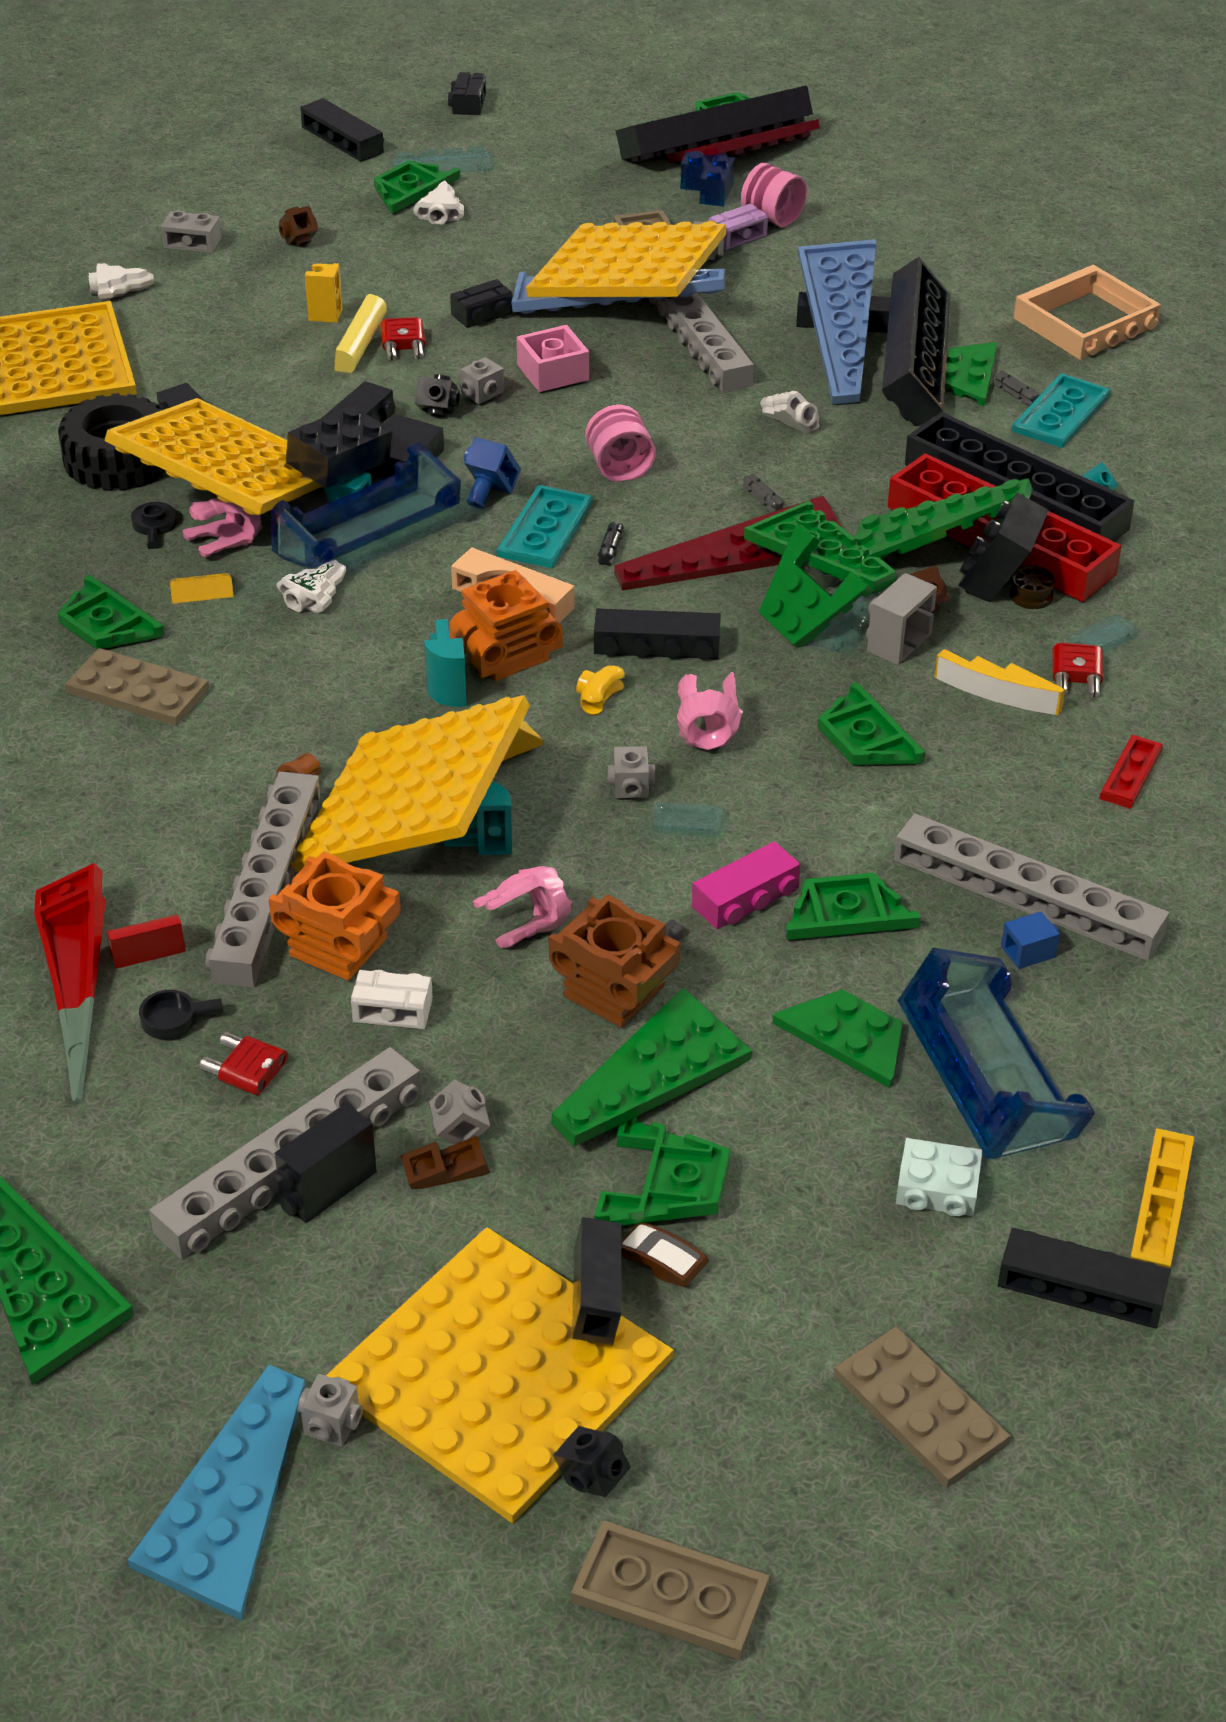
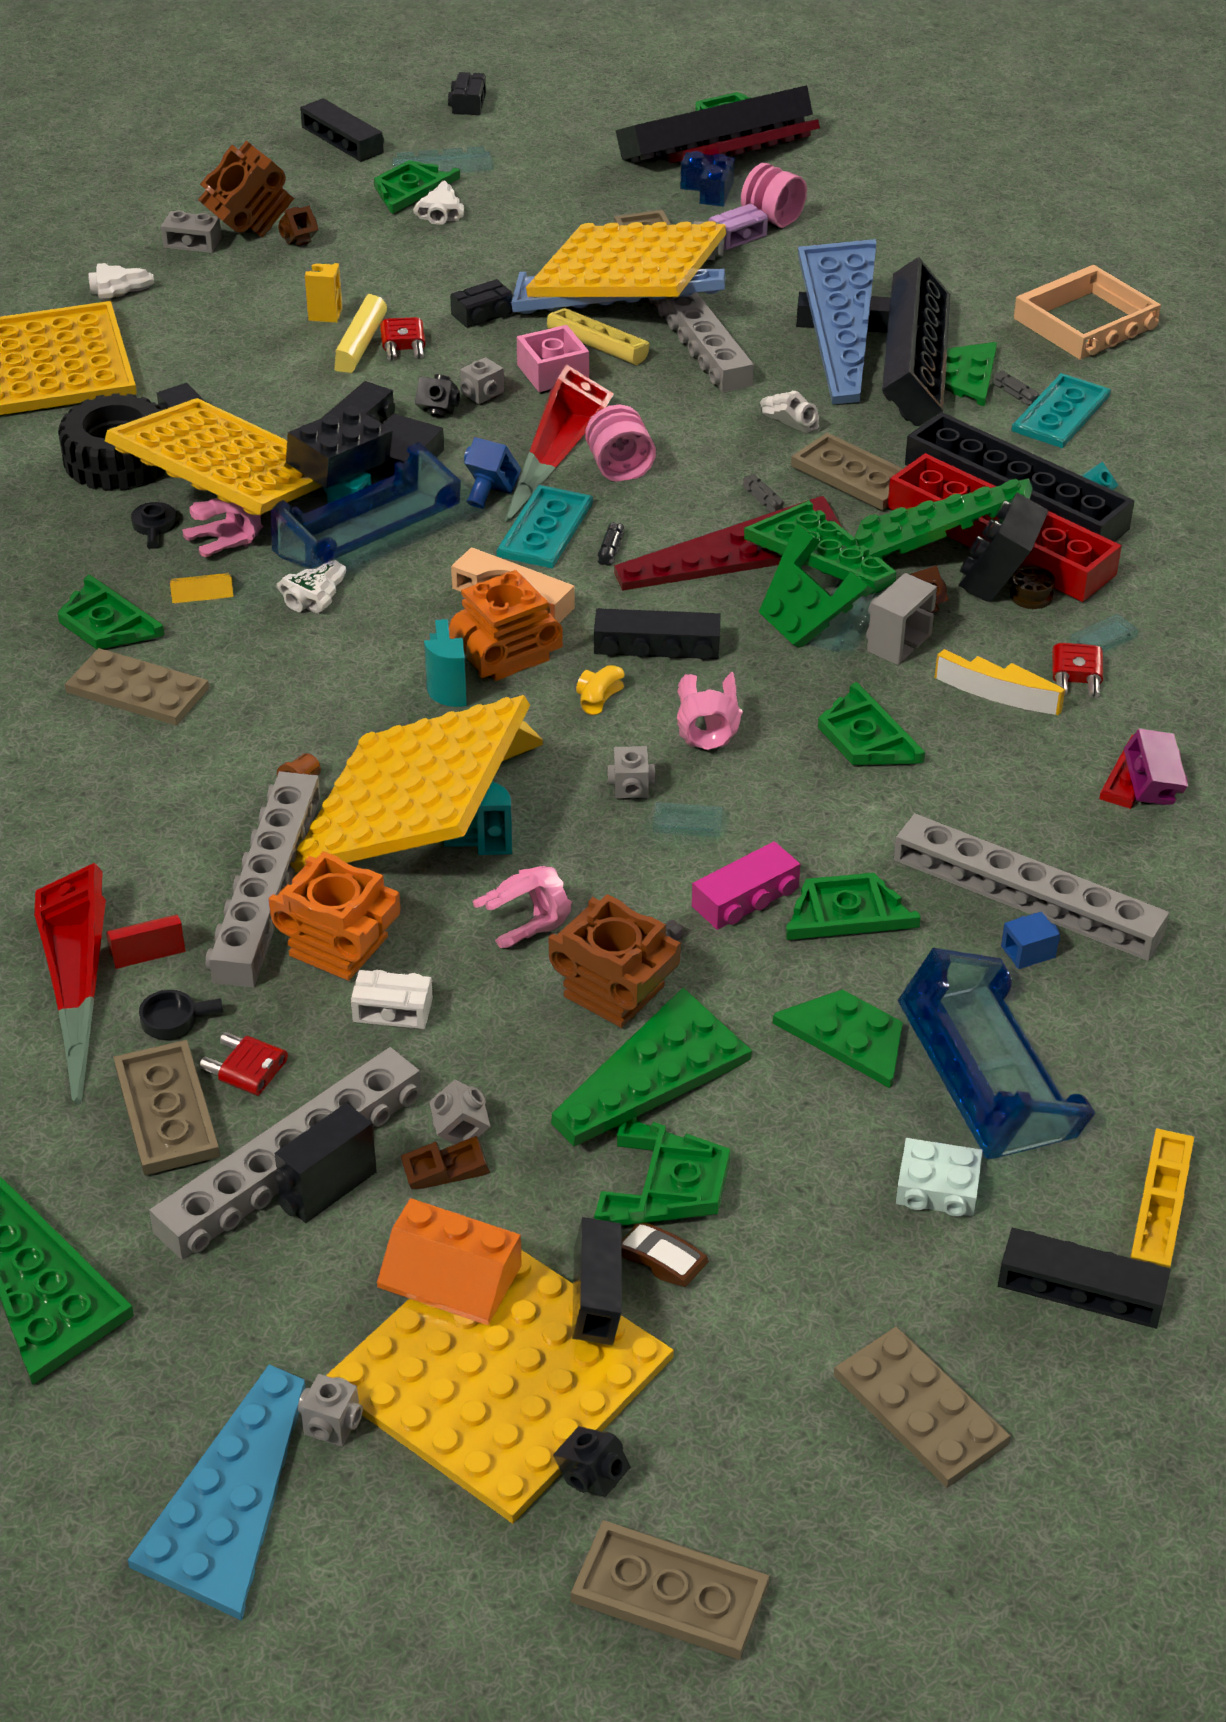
(166, 1107): none -> dark tan plate
(246, 190): none -> dark orange piece
(450, 1261): none -> orange slope
(562, 425): none -> red plate
(601, 336): none -> light yellow brick
(847, 469): none -> dark tan plate
(1155, 767): none -> magenta brick

